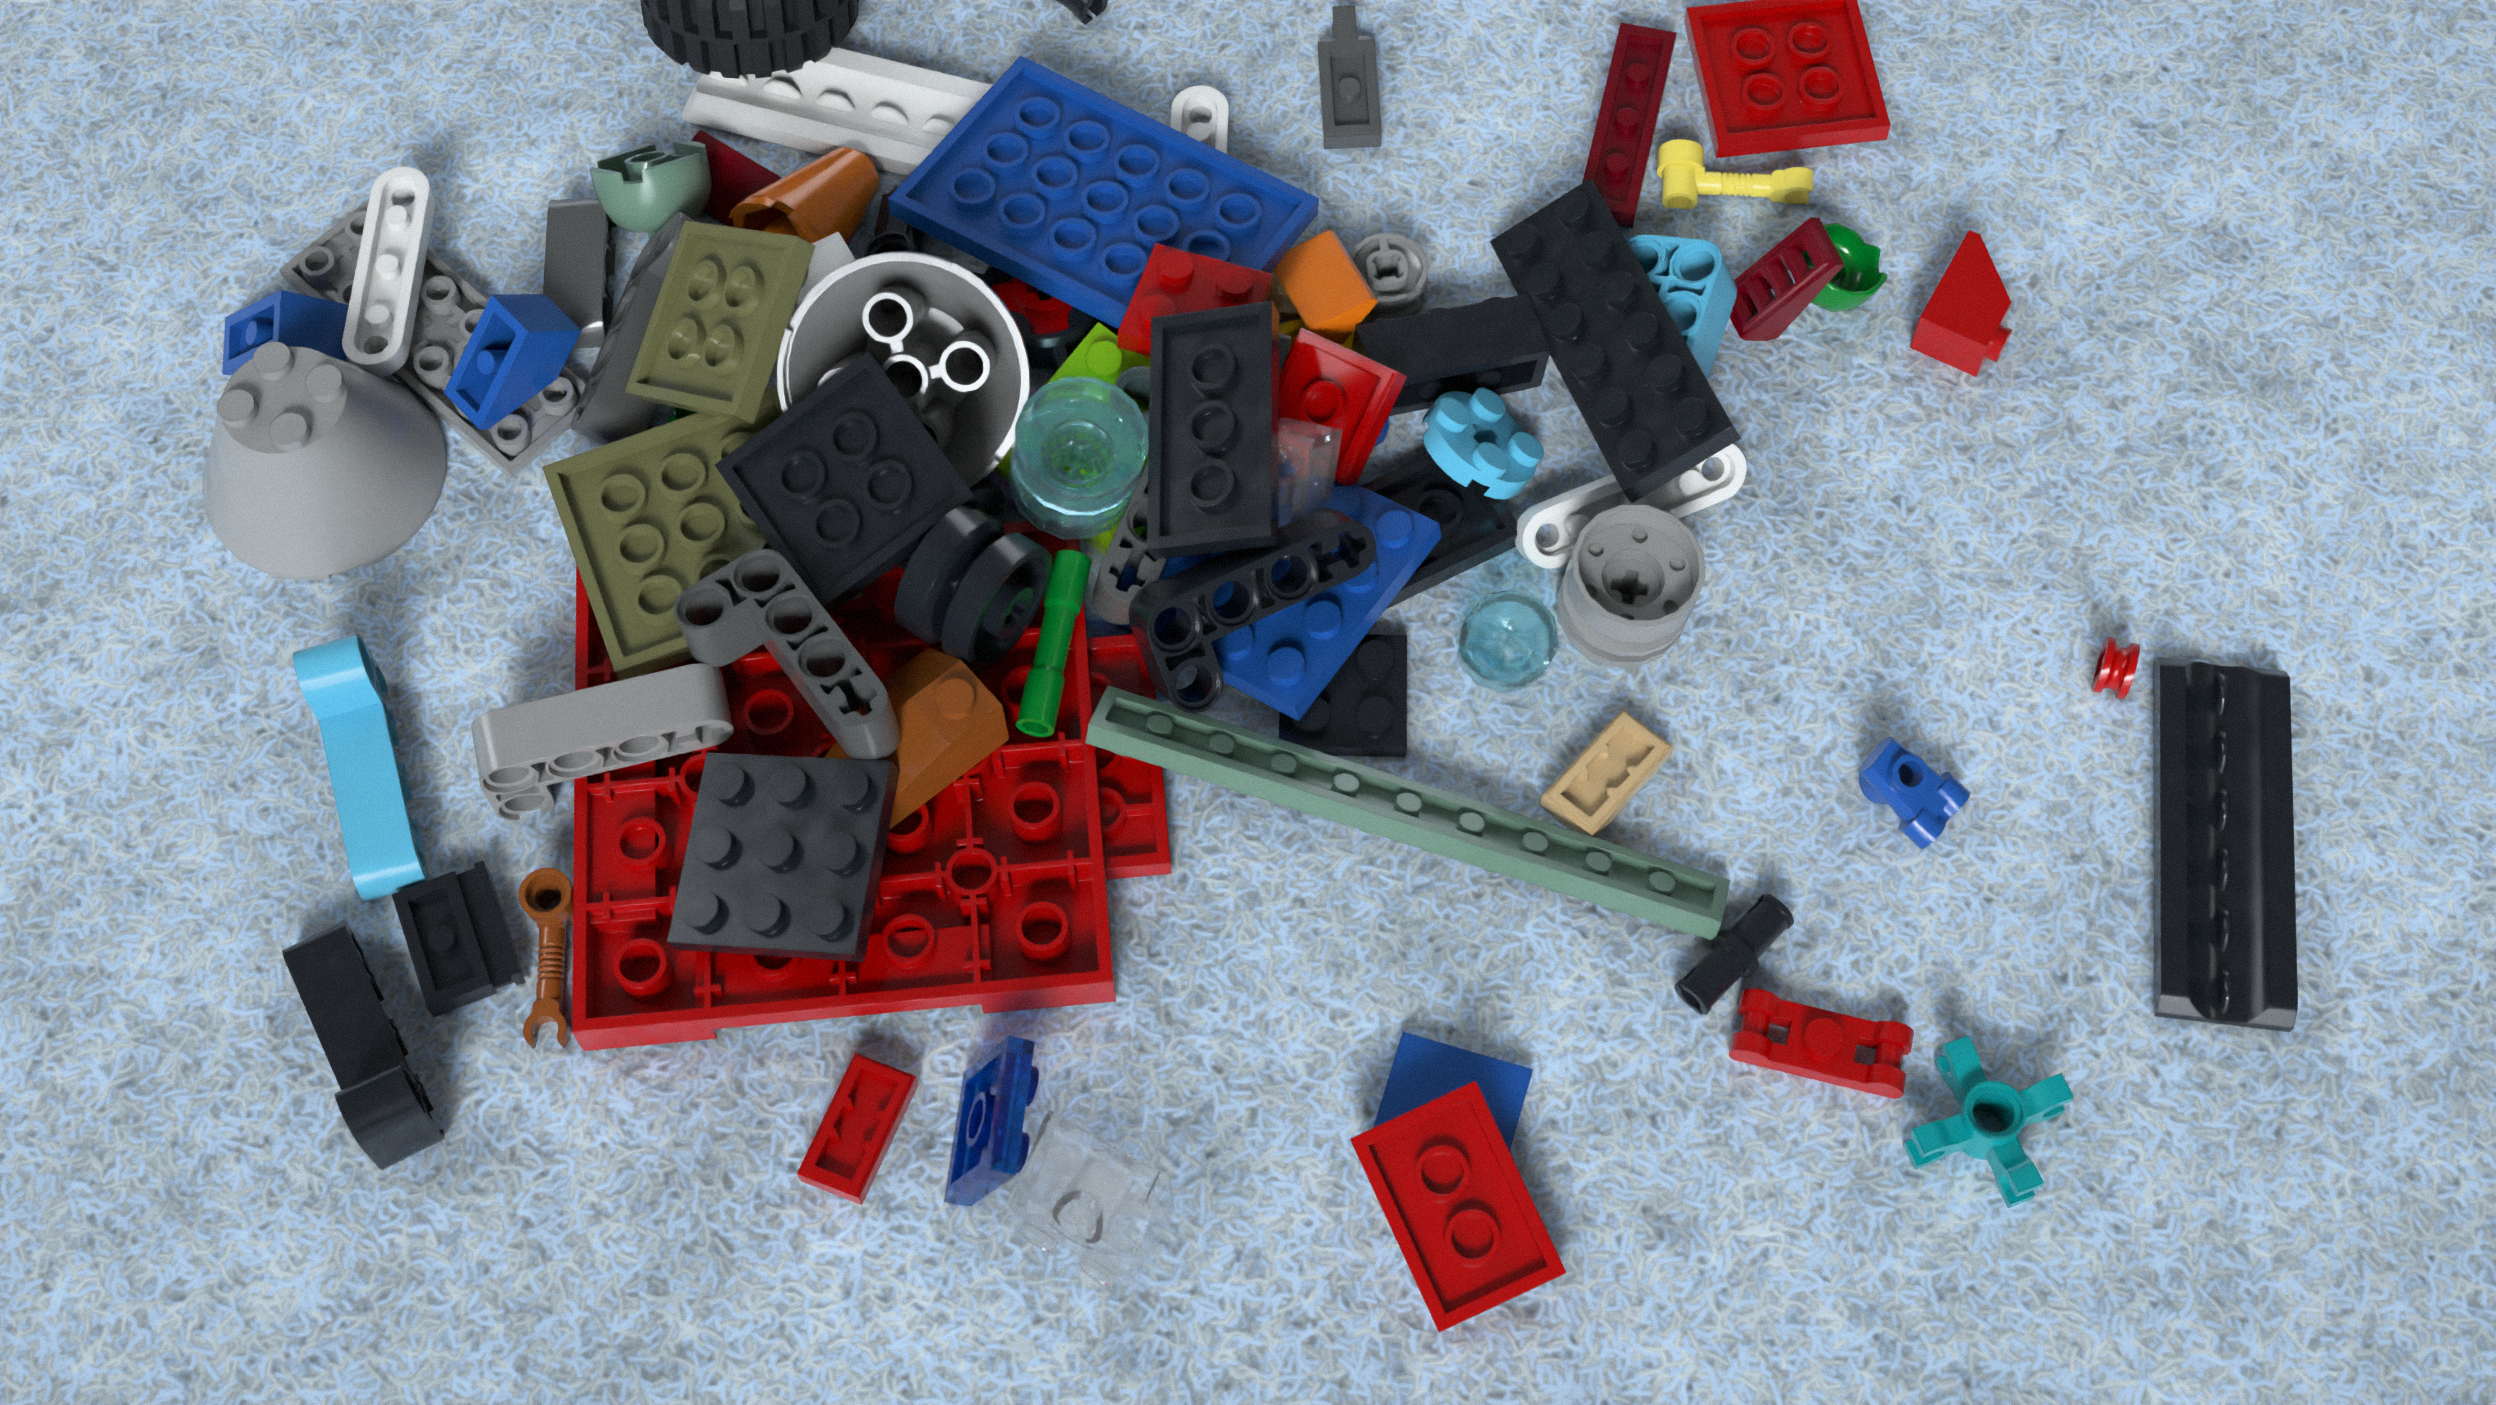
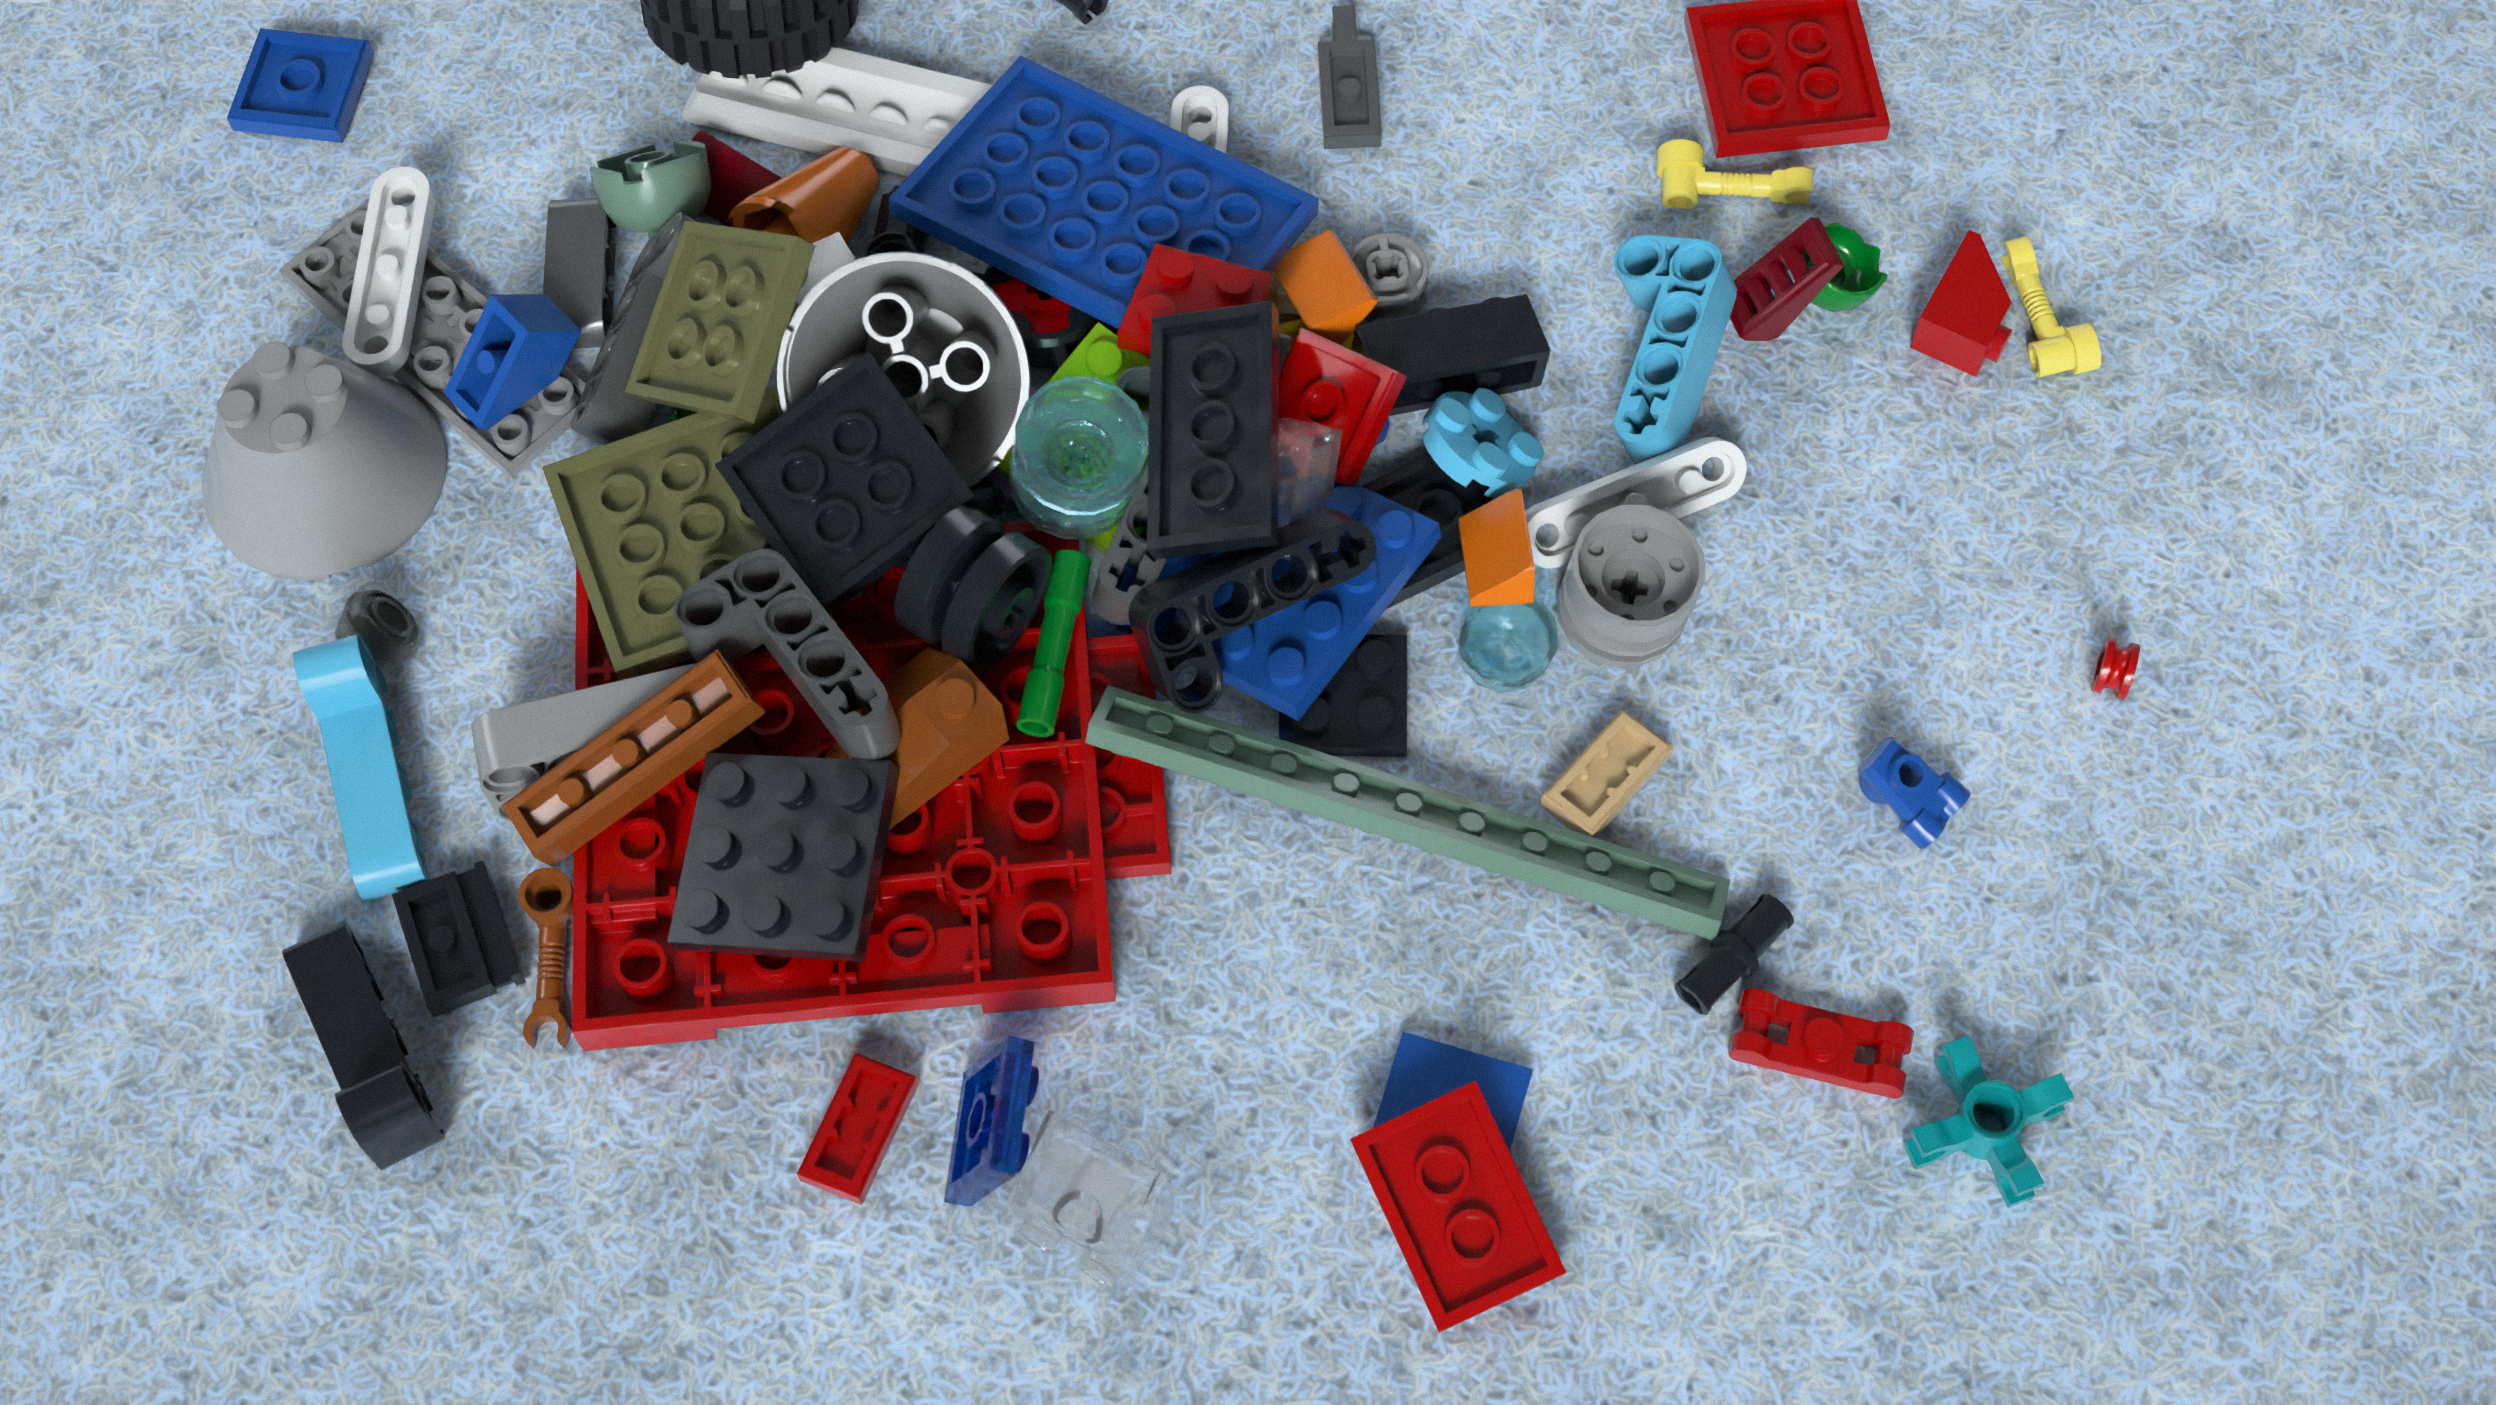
(287, 319): blue slope -> none
(300, 85): none -> blue plate
(383, 625): none -> clear smoke cone
(633, 759): none -> dark orange slope
(1498, 552): none -> orange slope
(1614, 342): black plate -> none
(1629, 117): dark red plate -> none
(2057, 347): none -> light yellow brick
(2224, 846): black plate -> none

